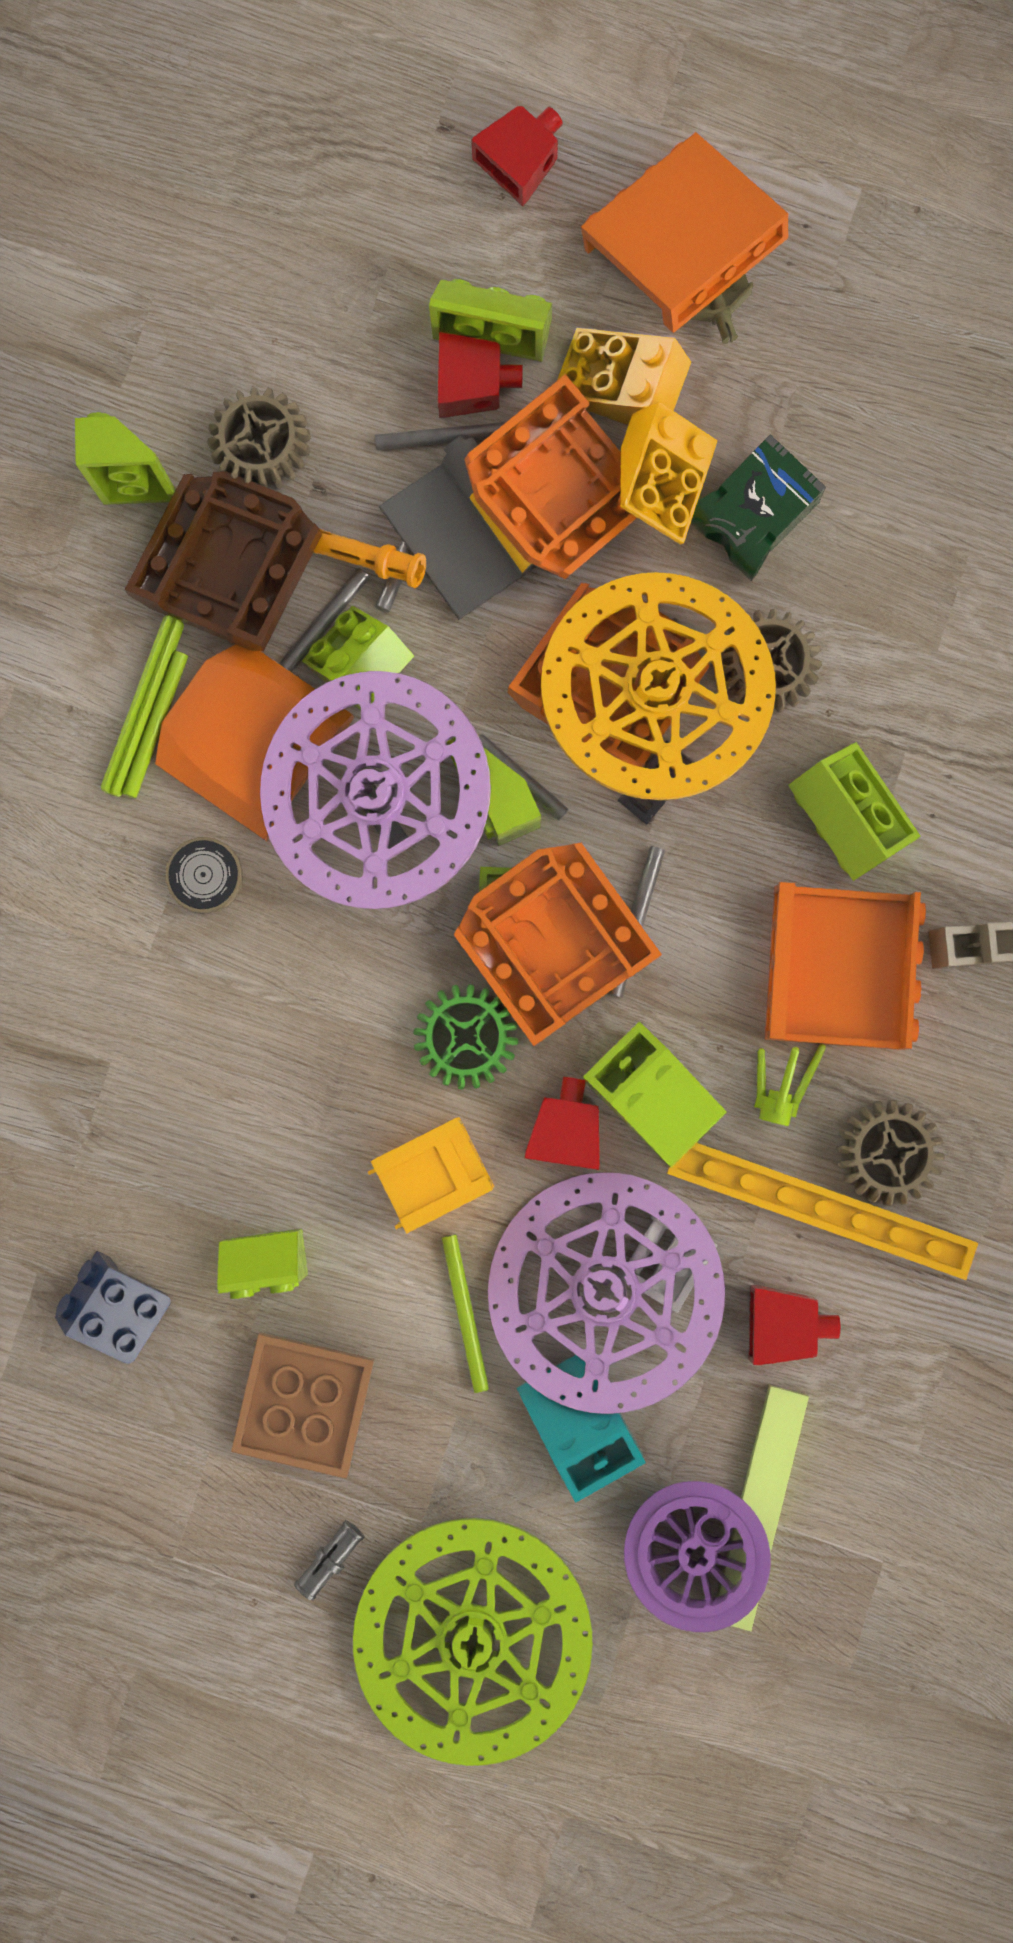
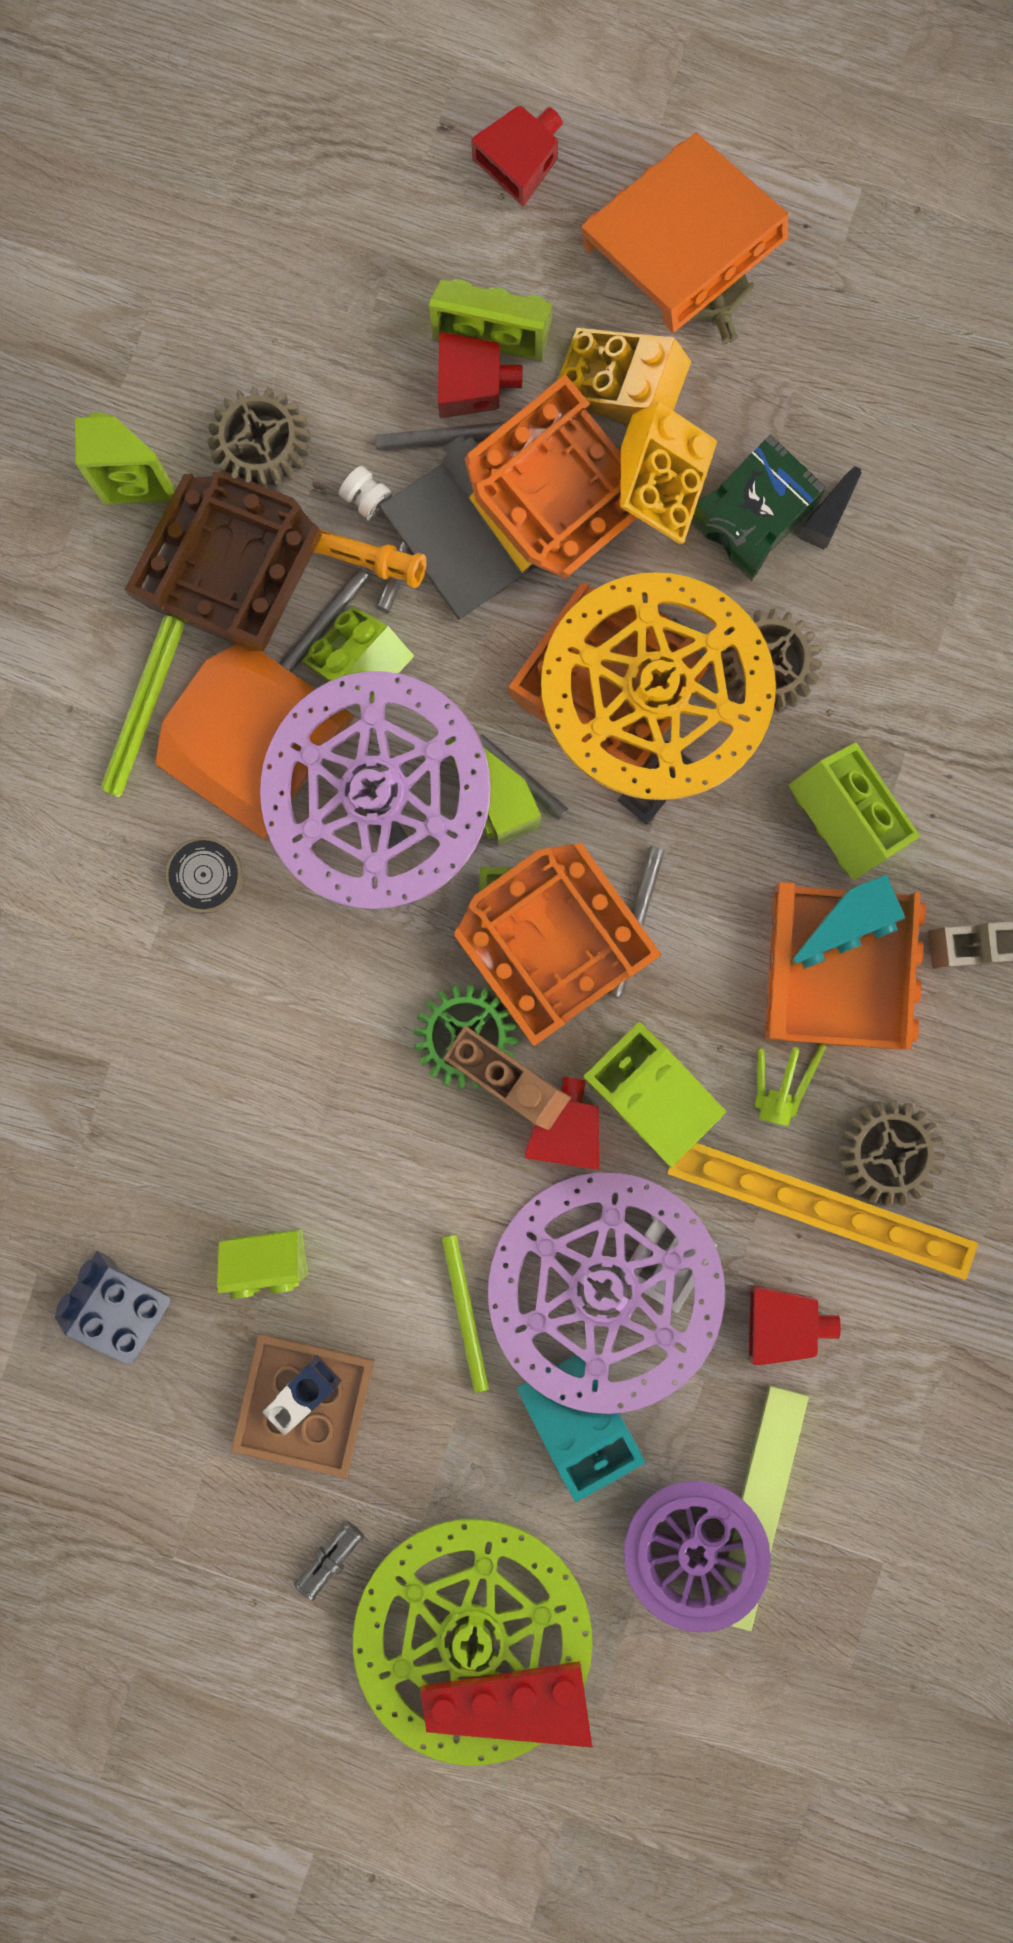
(154, 723): lime bar -> none
(302, 1395): none -> leg
(364, 492): none -> white wheel
(432, 1175): yellow container -> none
(507, 1078): none -> medium nougat slope
(515, 1705): none -> red wing
(824, 520): none -> black slope
(857, 913): none -> teal slope

